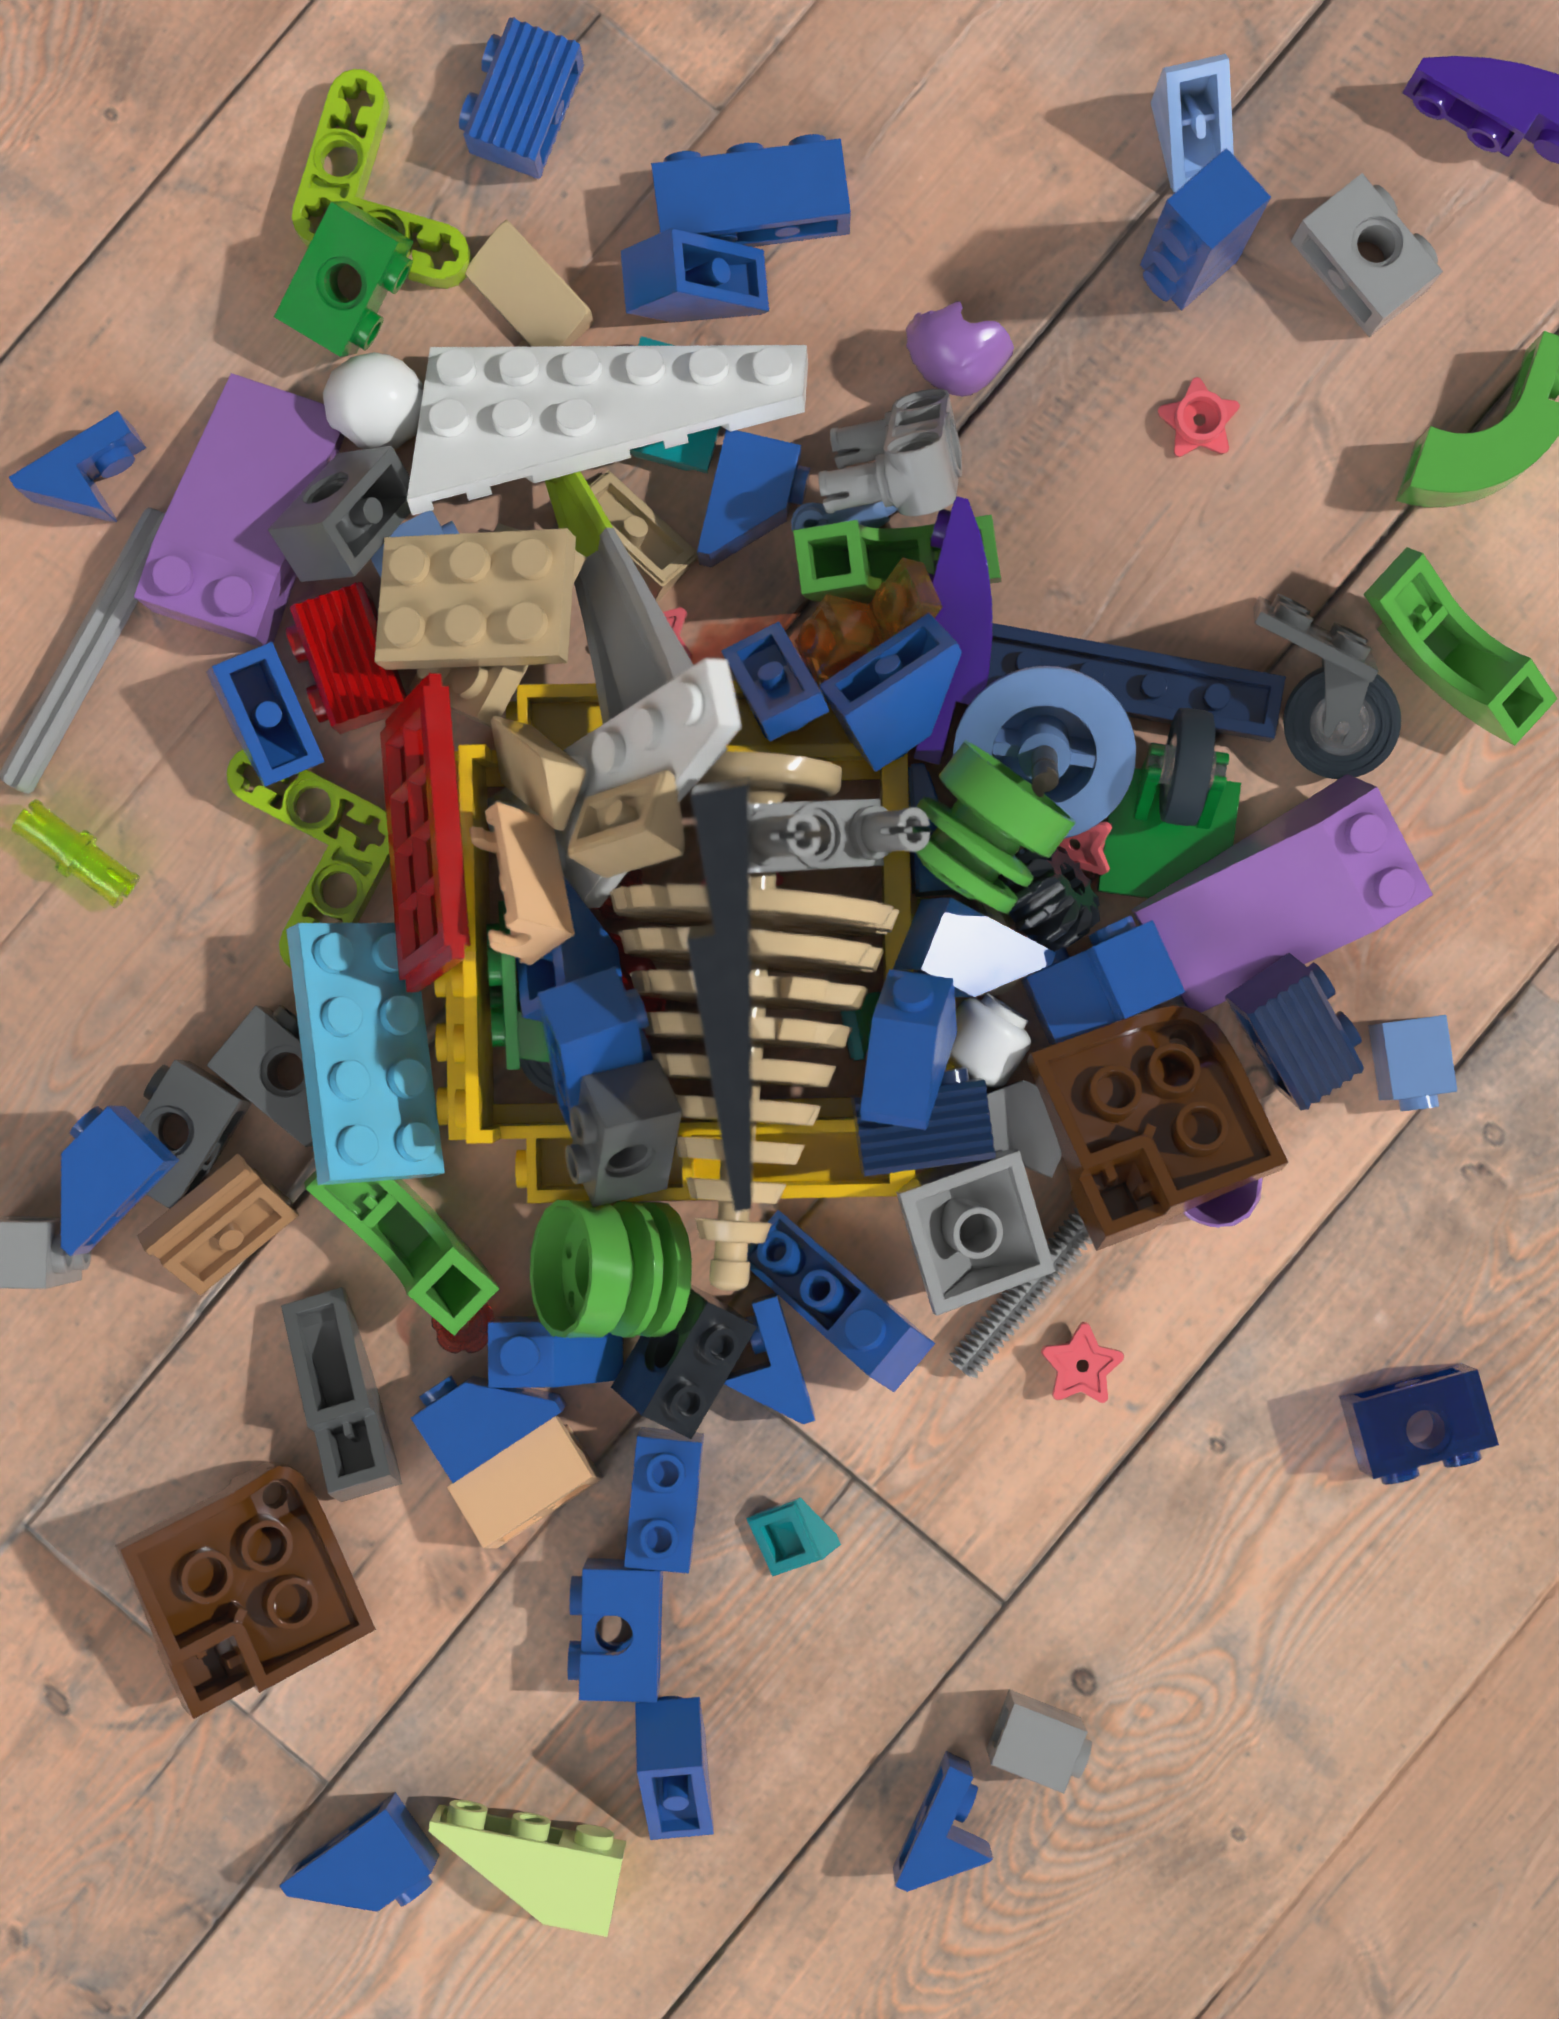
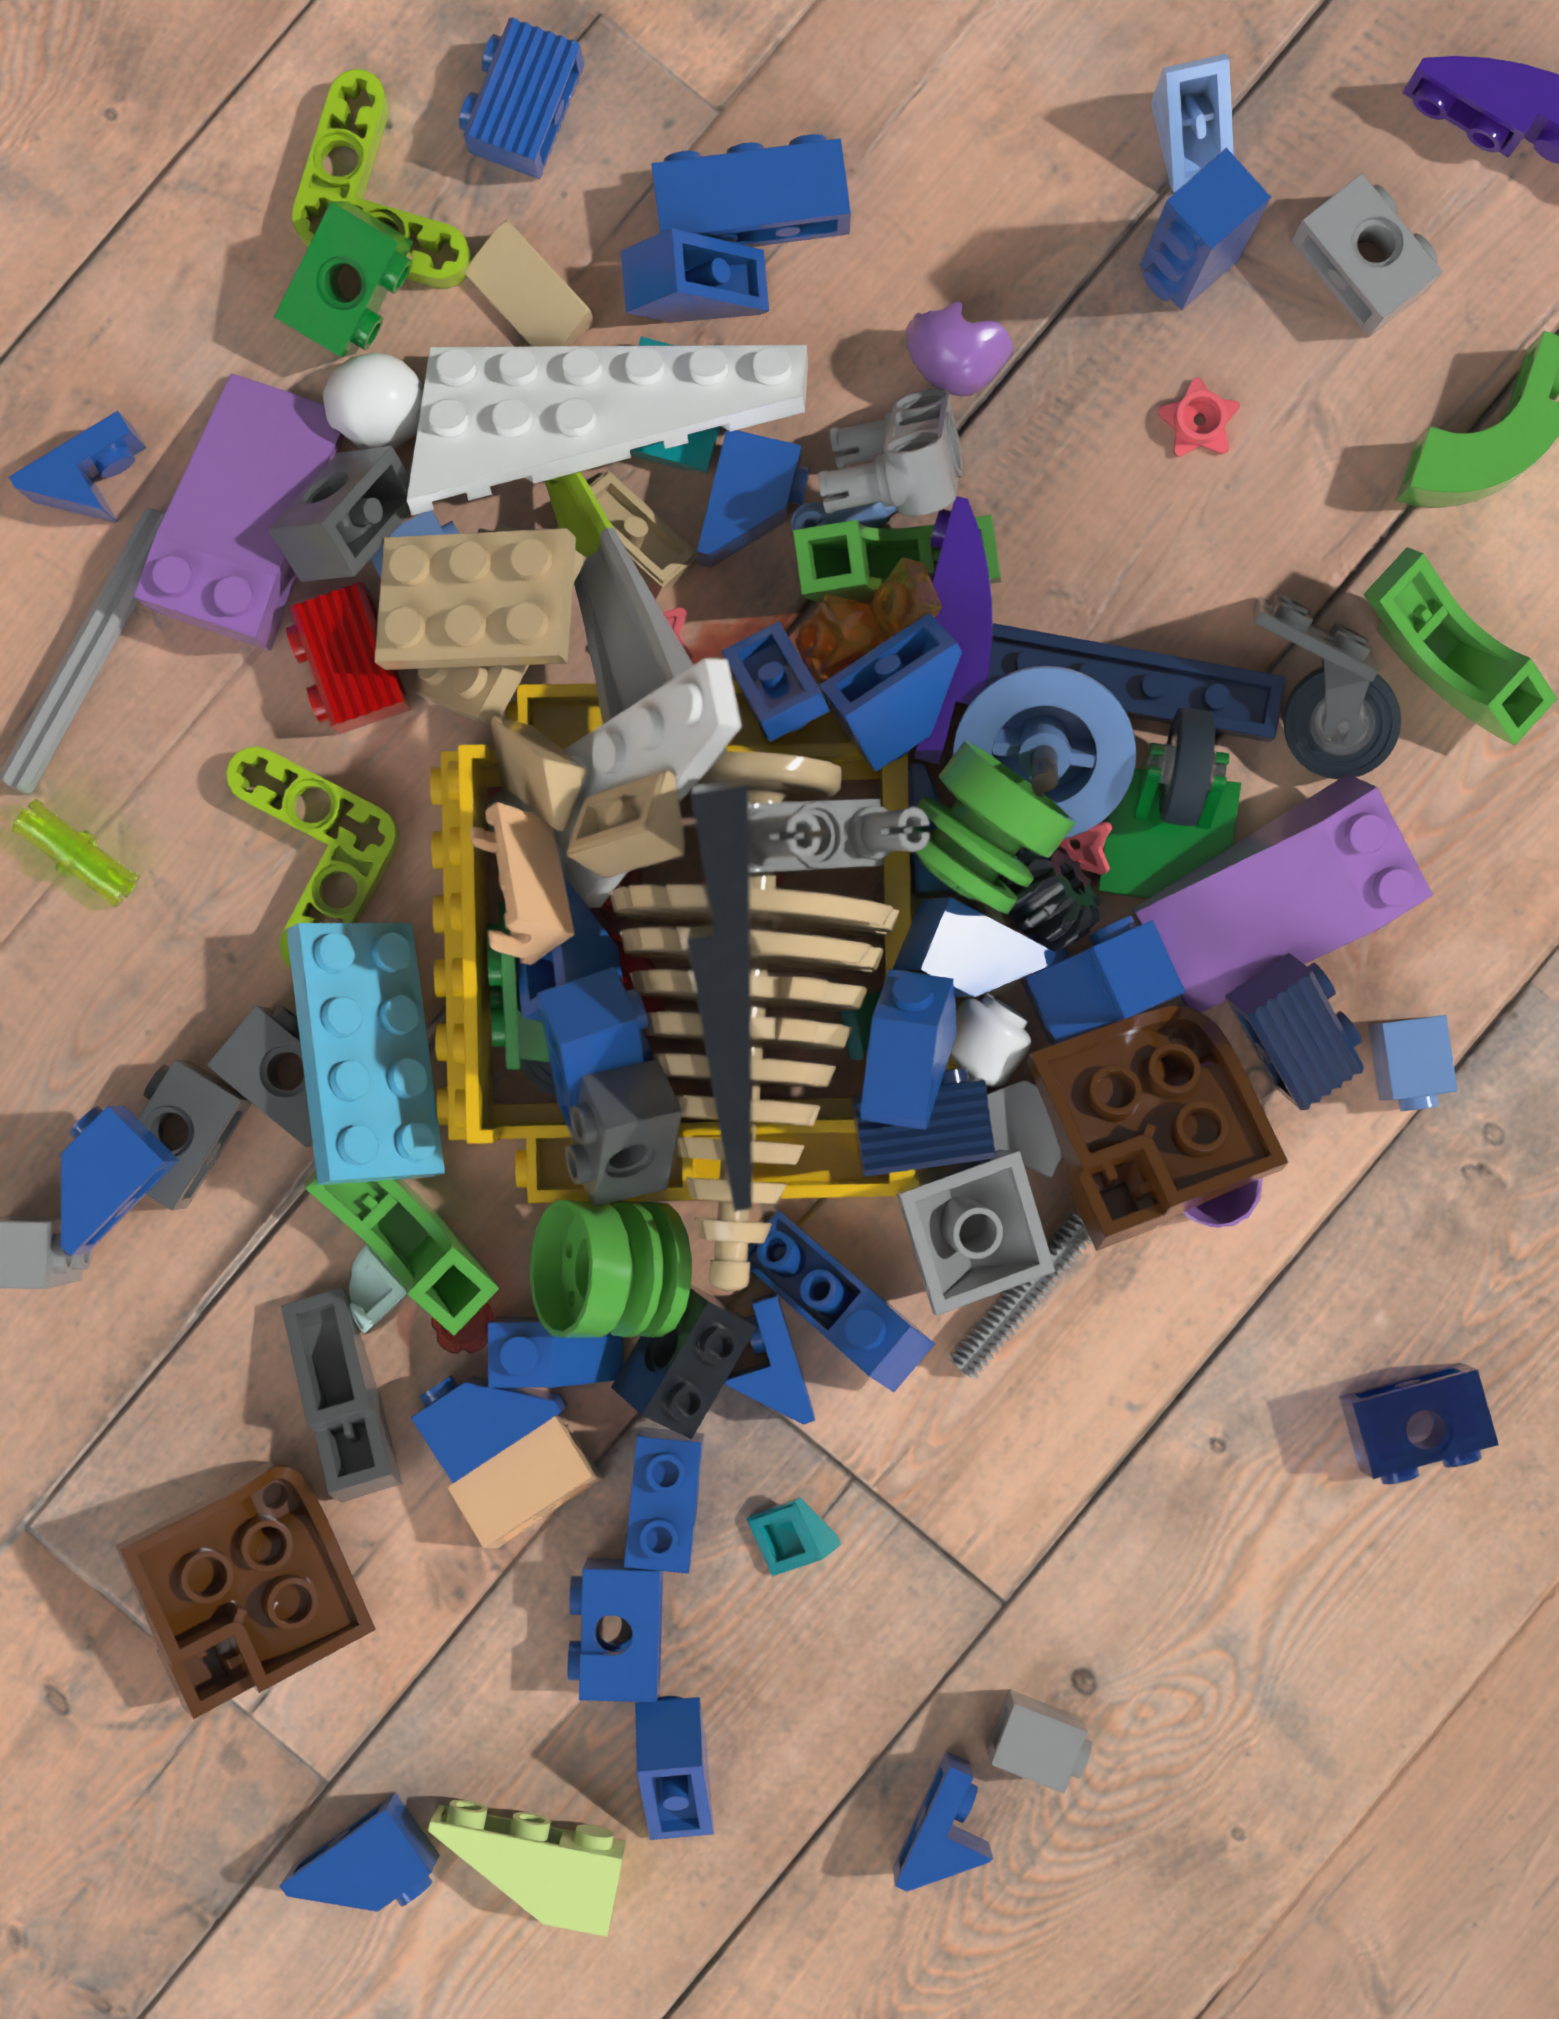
(218, 1225): medium nougat plate -> none
(265, 714): blue slope -> none
(372, 1289): none -> light aqua tile
(424, 835): red piece -> none
(1082, 1347): coral plate -> none

